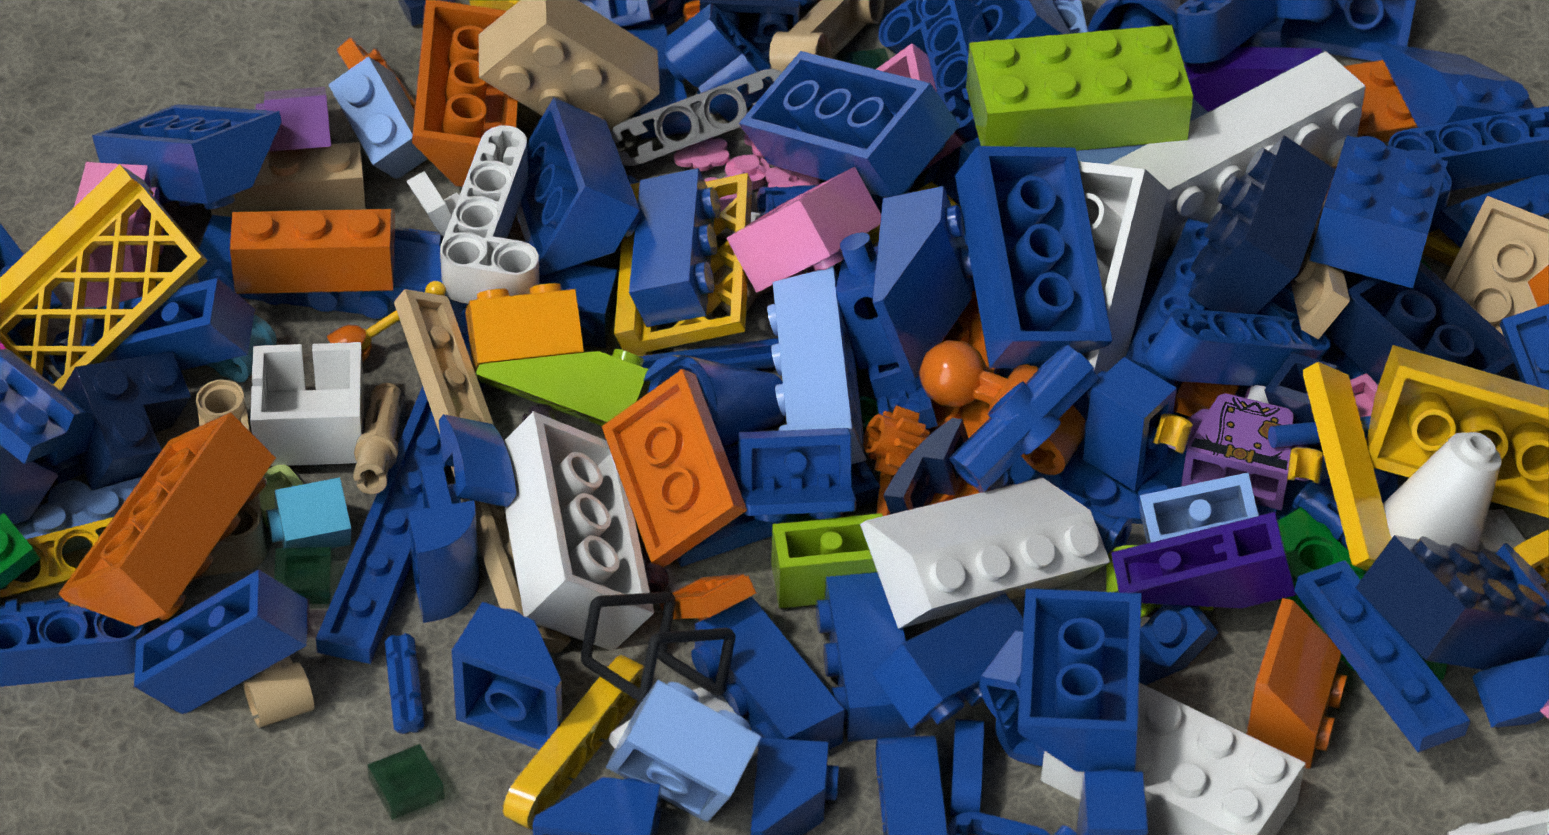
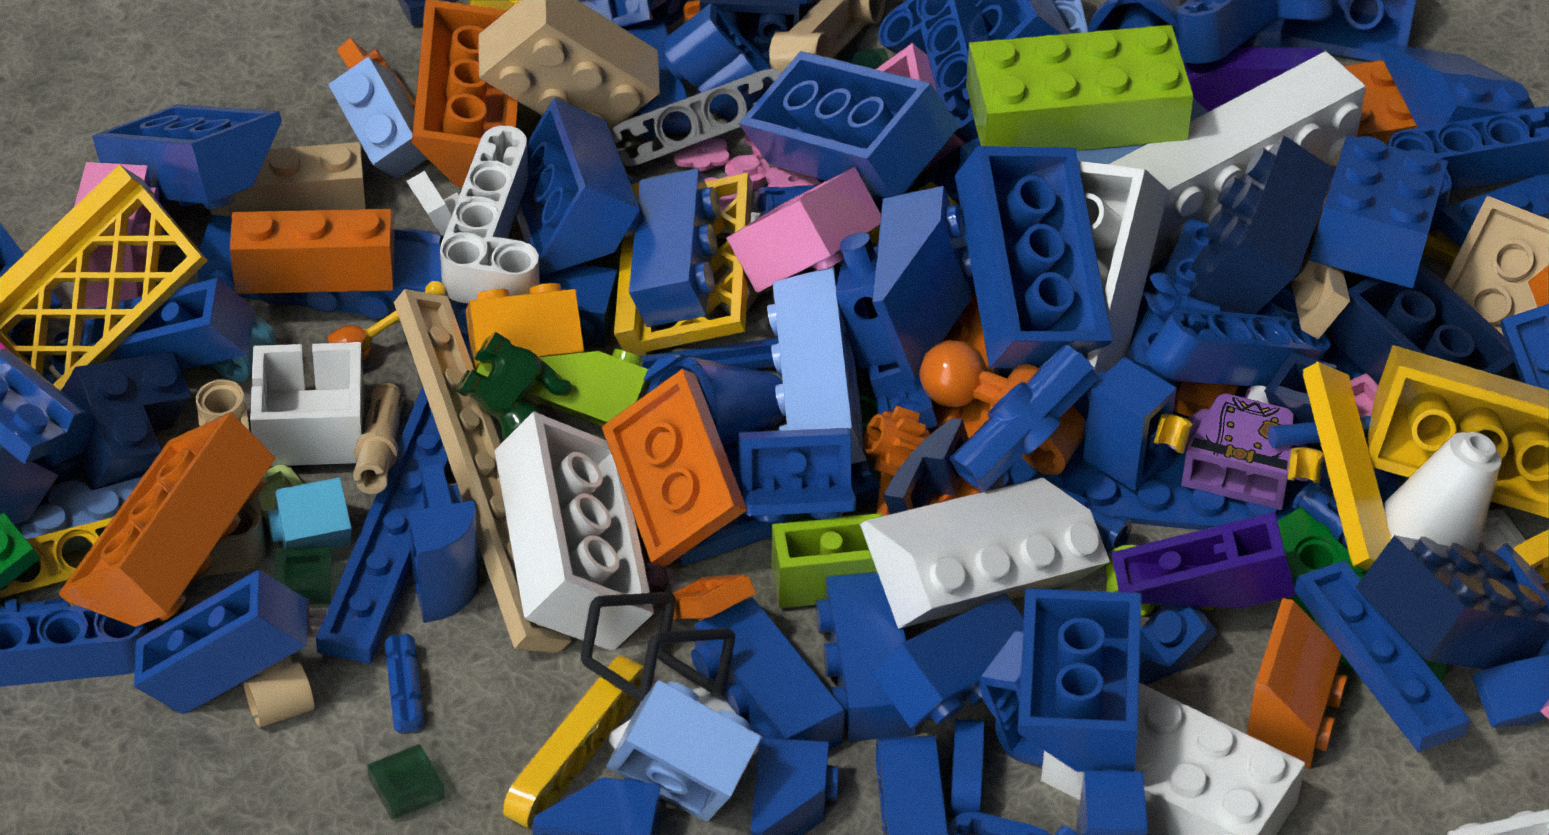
(303, 118): medium lavender brick -> none
(478, 459): blue slope -> none
(506, 677): blue slope -> none
(510, 378): none -> dark green animal
(1171, 299): none -> blue hand
(1197, 507): light blue brick -> none

